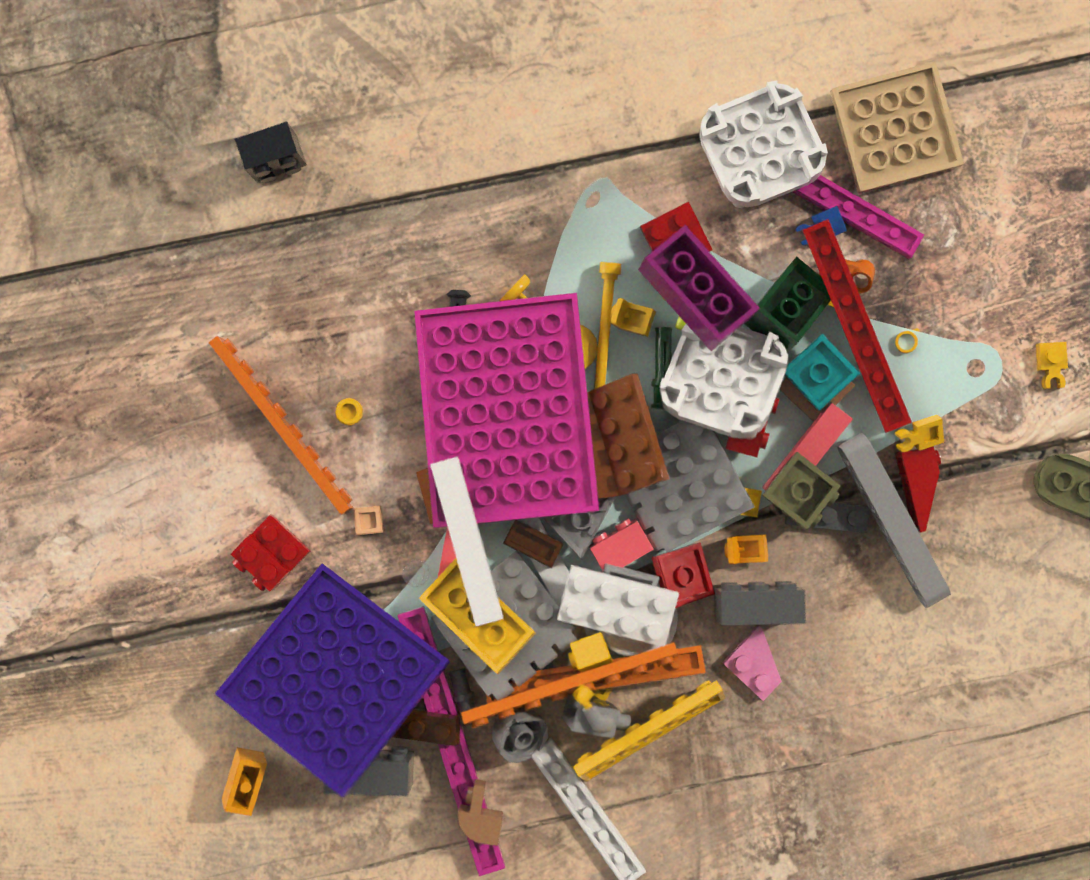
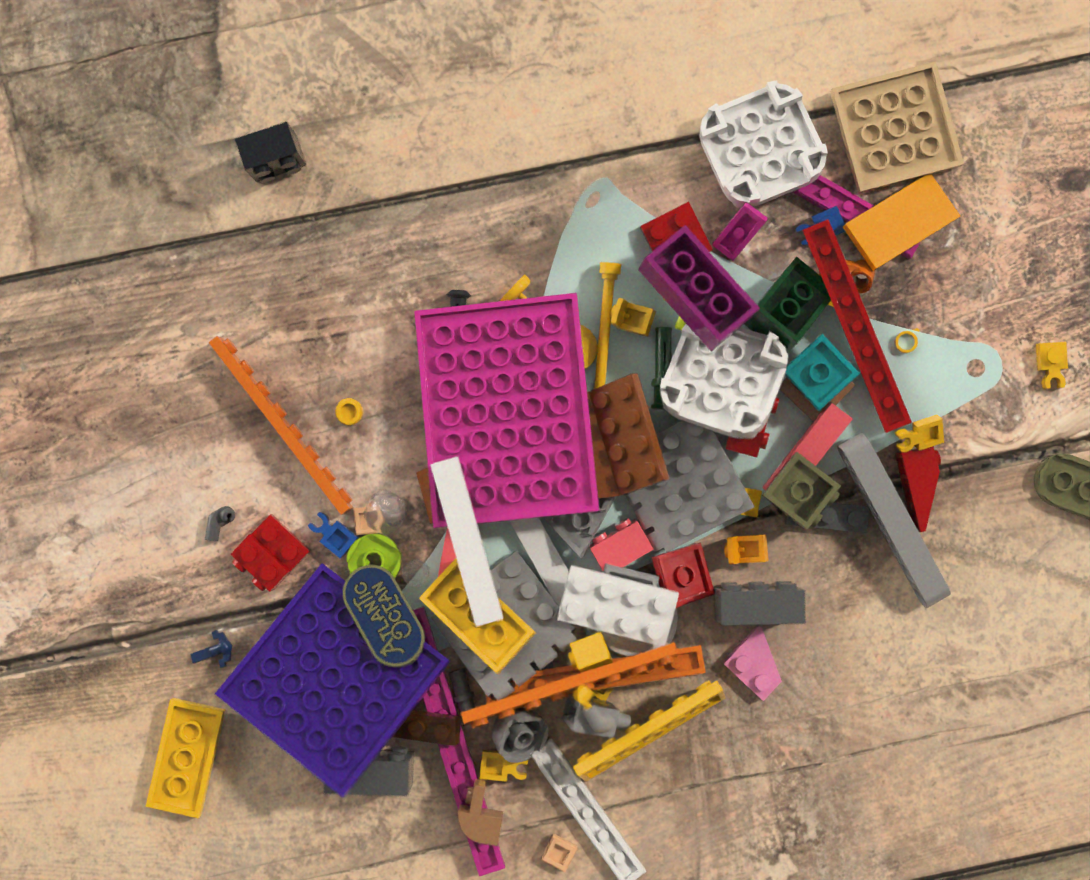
(185, 758): none -> yellow plate
(217, 520): none -> dark grey arm
(224, 648): none -> dark blue piece
(244, 781): light orange brick -> none
(336, 537): none -> blue plate
(370, 545): none -> lime plate
(383, 616): none -> tile
(385, 512): none -> clear hair
(496, 767): none -> yellow plate
(533, 543): reddish brown tile -> none
(559, 852): none -> light nougat tile
(739, 231): none -> dark pink plate
(901, 221): none -> light orange tile

